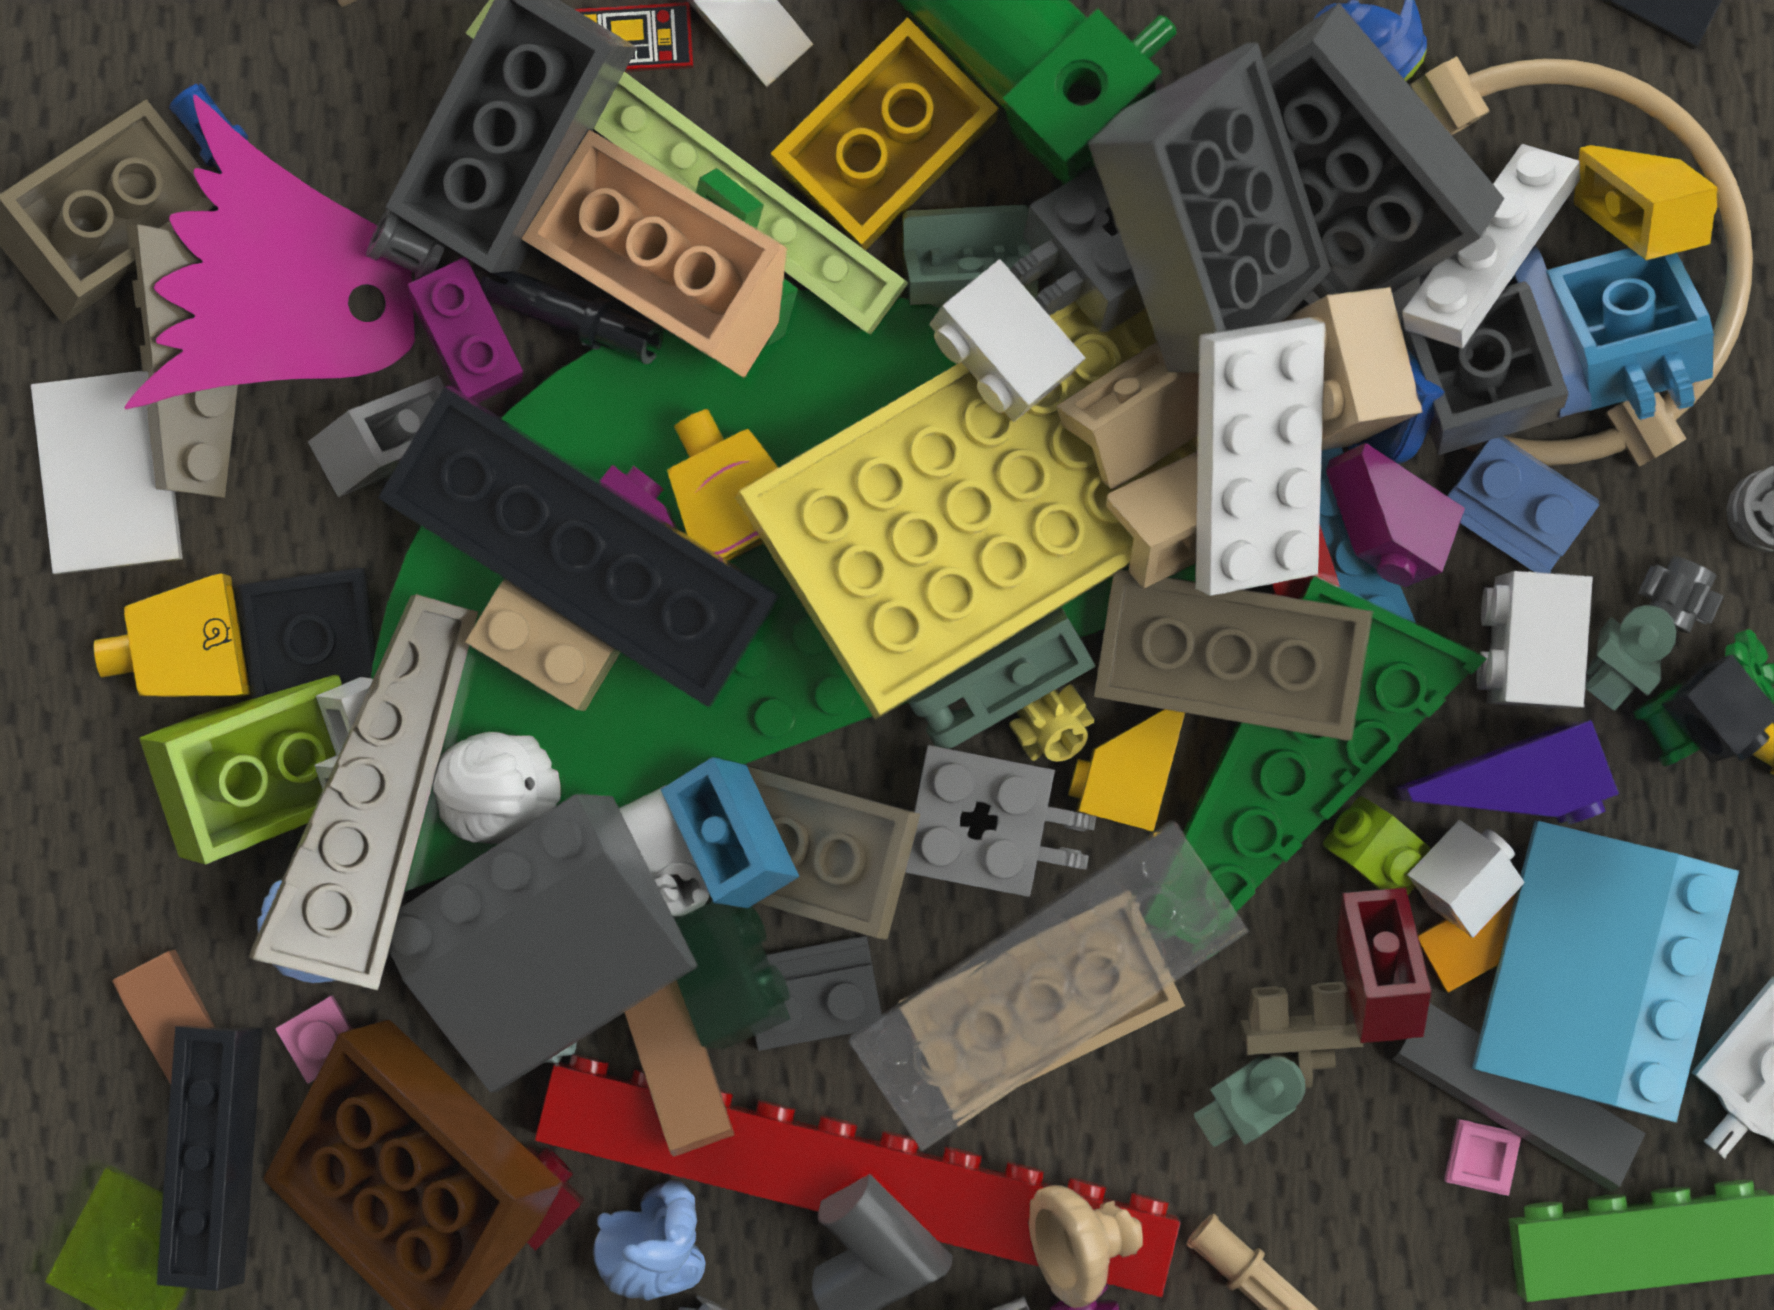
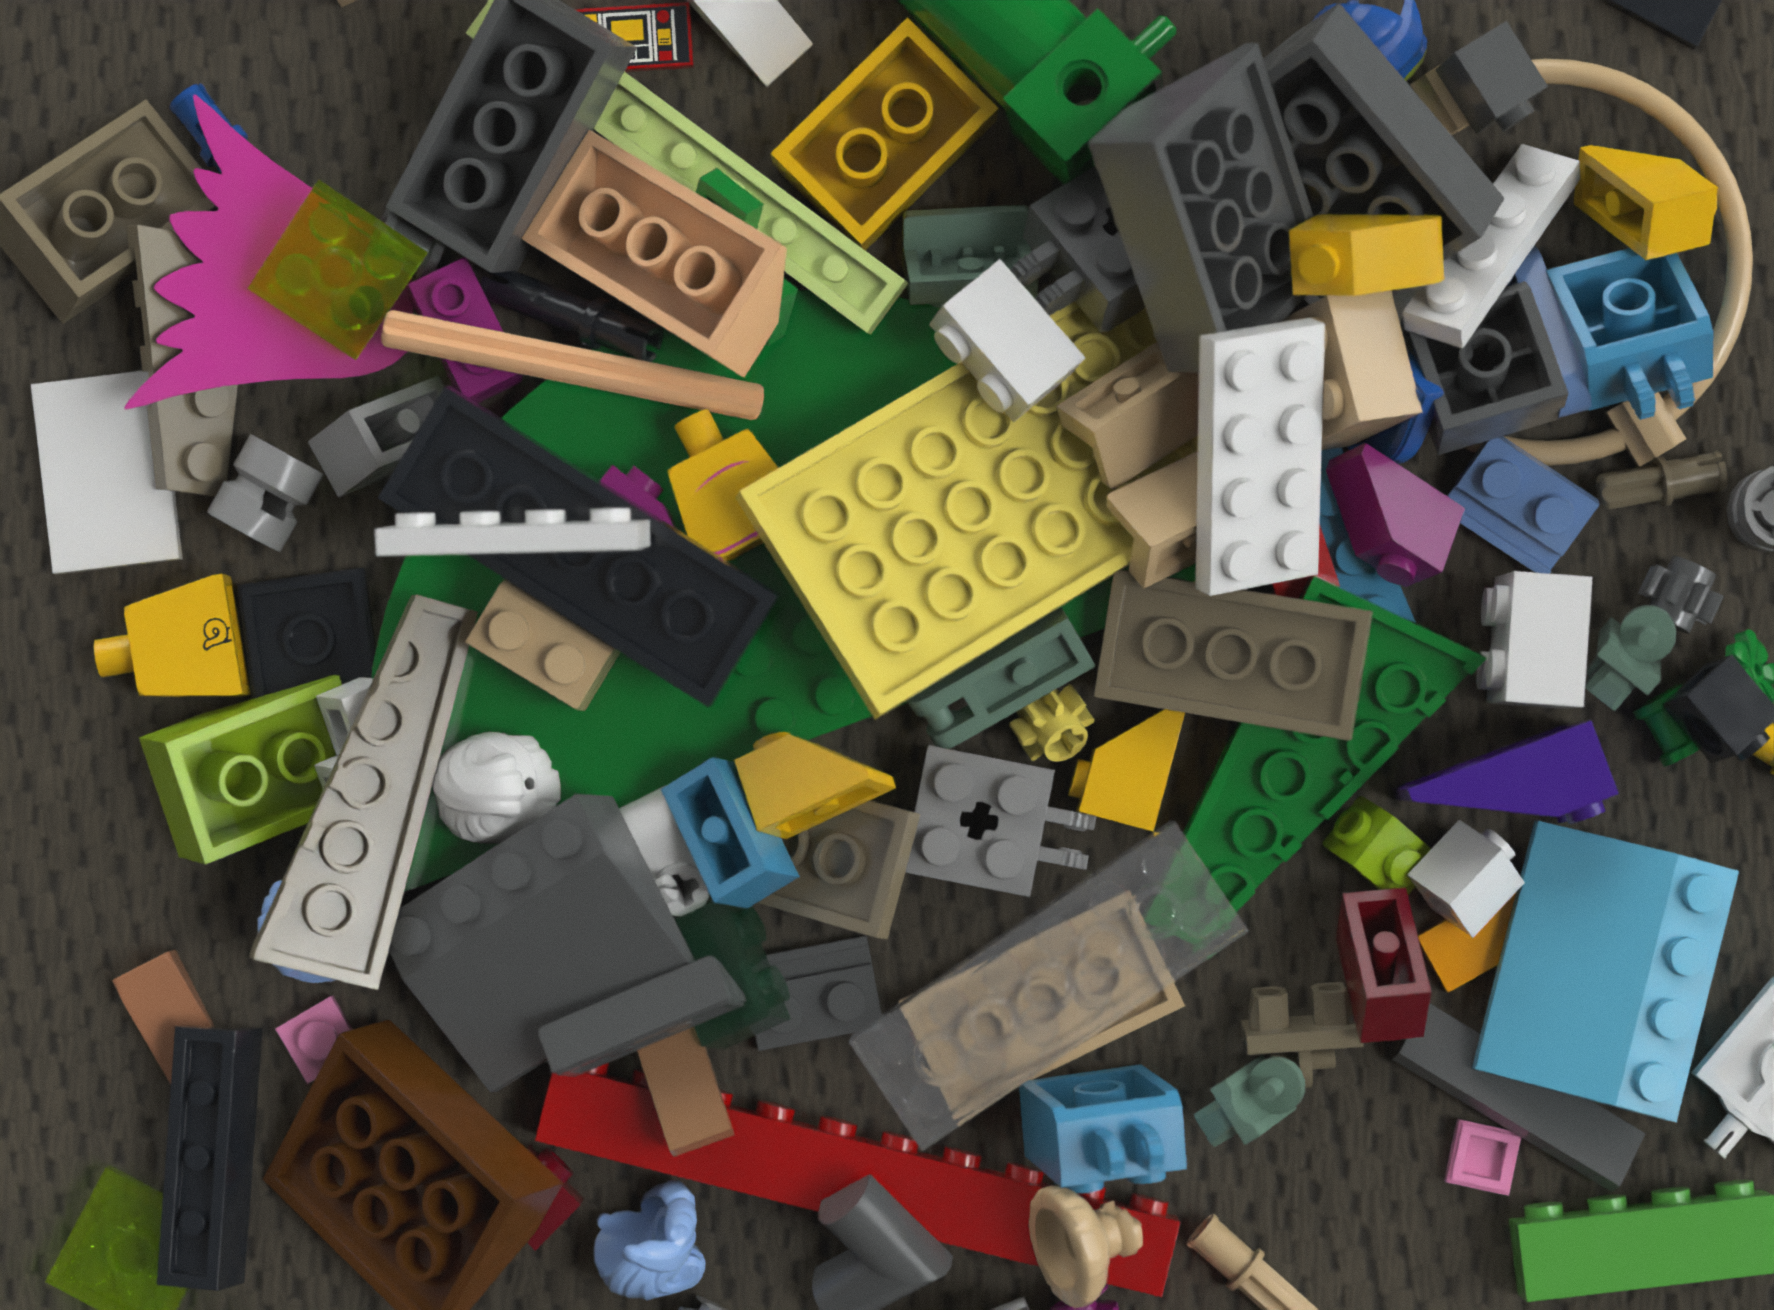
(260, 470): none -> light grey wheel
(337, 270): none -> clear neon green plate
(540, 533): none -> white plate
(572, 365): none -> light nougat axle
(640, 1017): none -> dark grey slope
(803, 784): none -> yellow slope
(1103, 1127): none -> dark azure hinge
(1365, 253): none -> yellow slope
(1492, 80): none -> dark grey brick
(1662, 481): none -> dark tan axle

